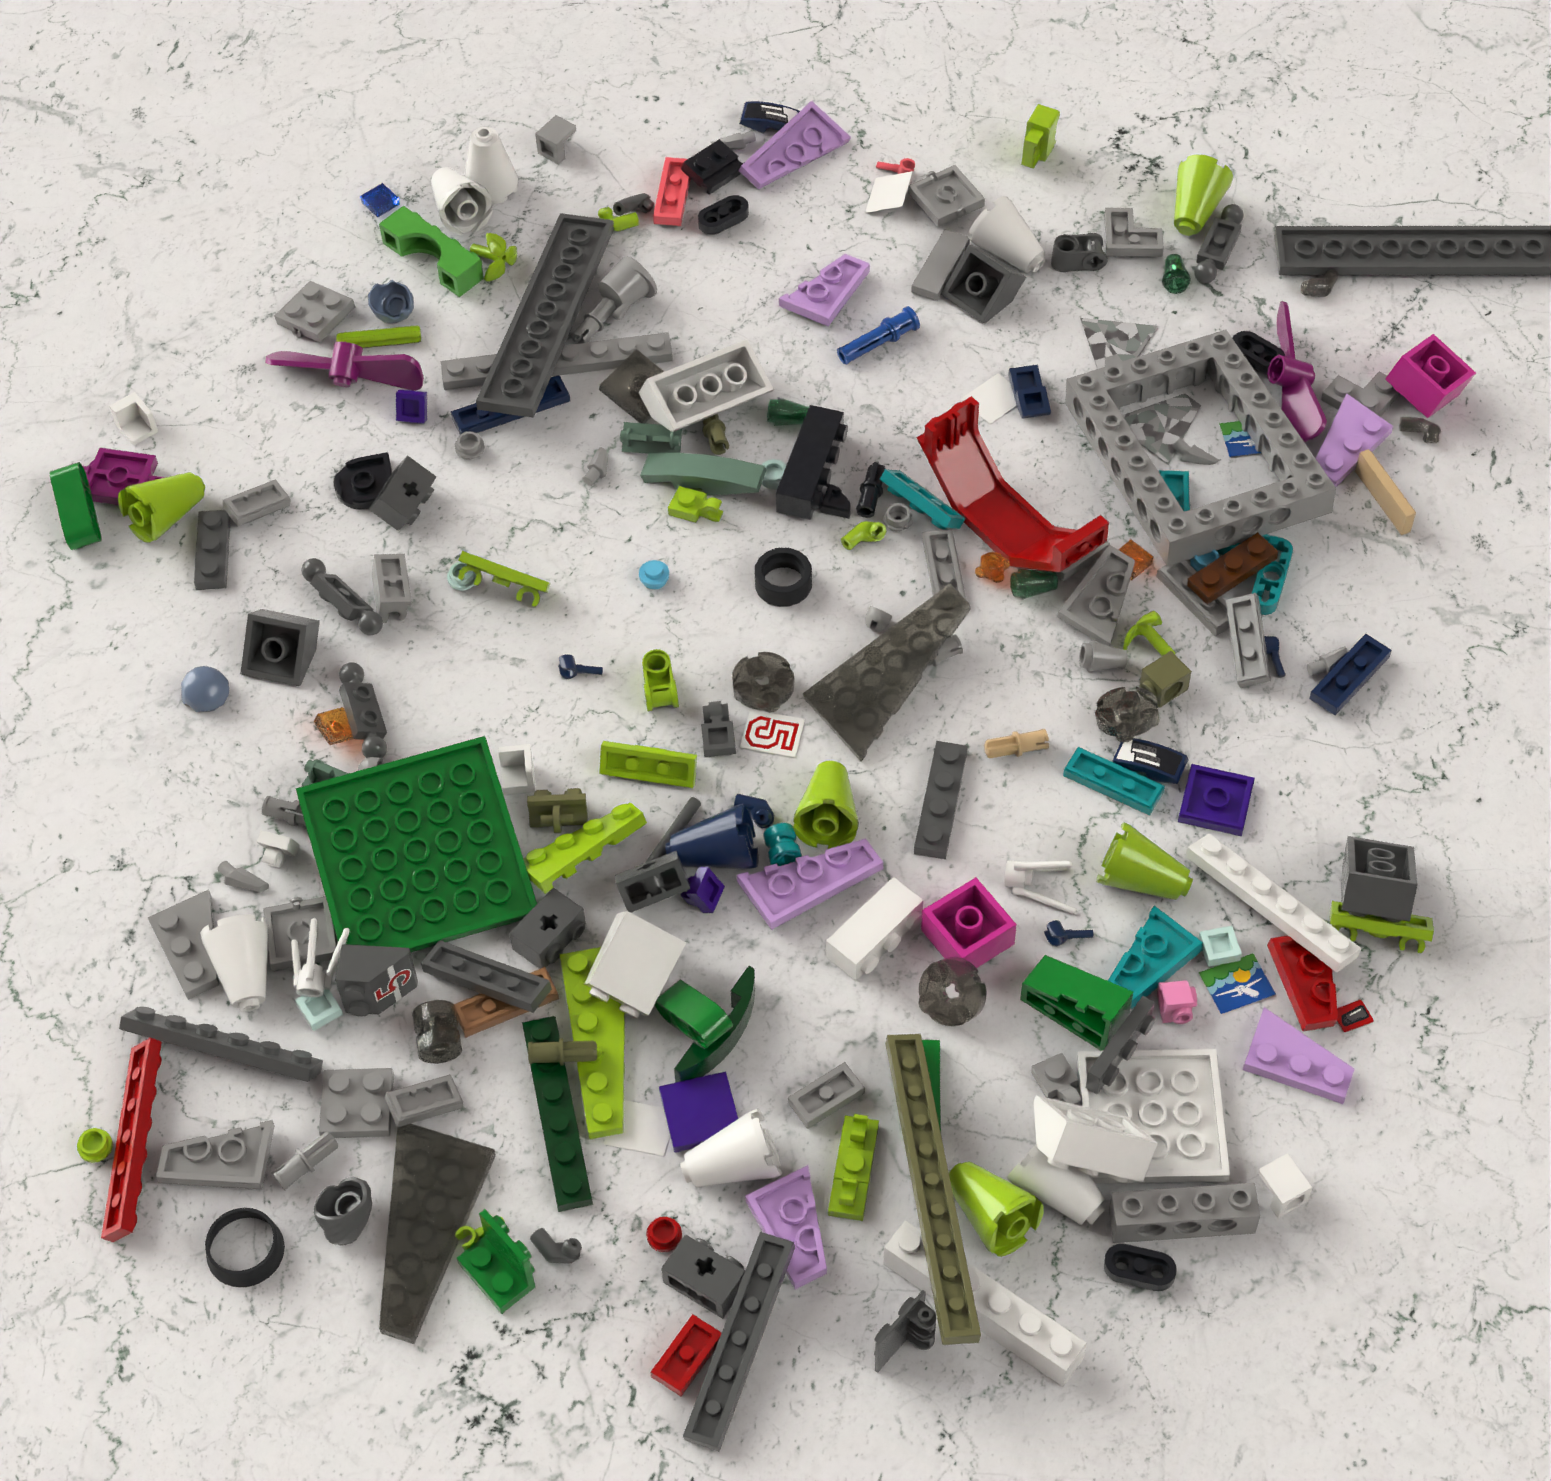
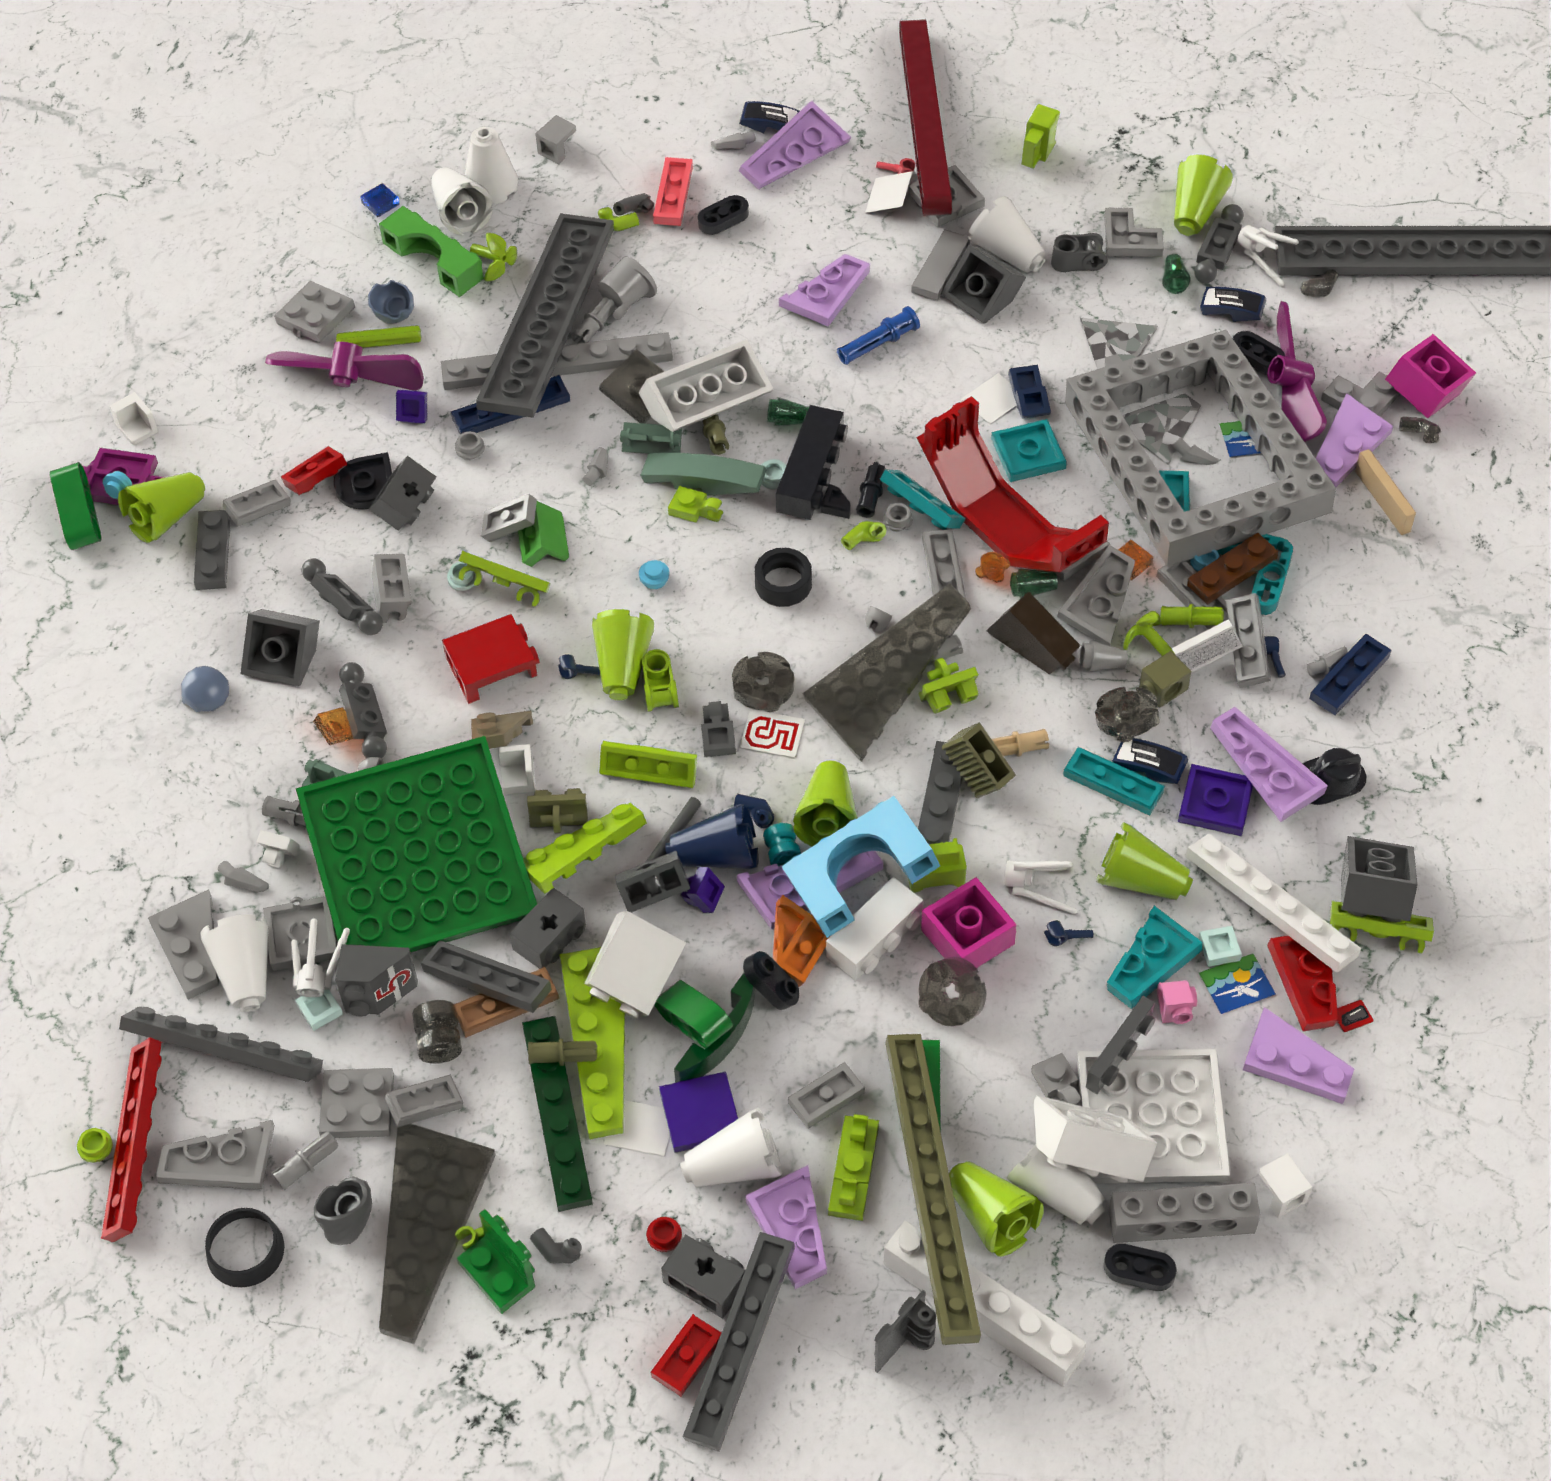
(115, 482): none -> medium azure plate
(314, 470): none -> red plate
(489, 655): none -> red panel
(500, 728): none -> dark tan wing
(509, 517): none -> light grey plate
(544, 537): none -> bright green panel
(620, 648): none -> lime cone
(713, 166): black plate -> none
(771, 980): none -> black plate
(796, 940): none -> orange wing
(882, 829): none -> medium azure arch
(925, 118): none -> dark red beam
(936, 691): none -> lime hips
(951, 869): none -> lime piece
(978, 760): none -> olive brick
(1028, 450): none -> teal tile
(1035, 635): none -> dark brown slope
(1077, 1000): green wedge -> none
(1191, 615): none -> lime axle
(1208, 646): none -> white tile
(1239, 303): none -> slope
(1256, 240): none -> white plant
(1269, 767): none -> lavender wing
(1341, 773): none -> black piece

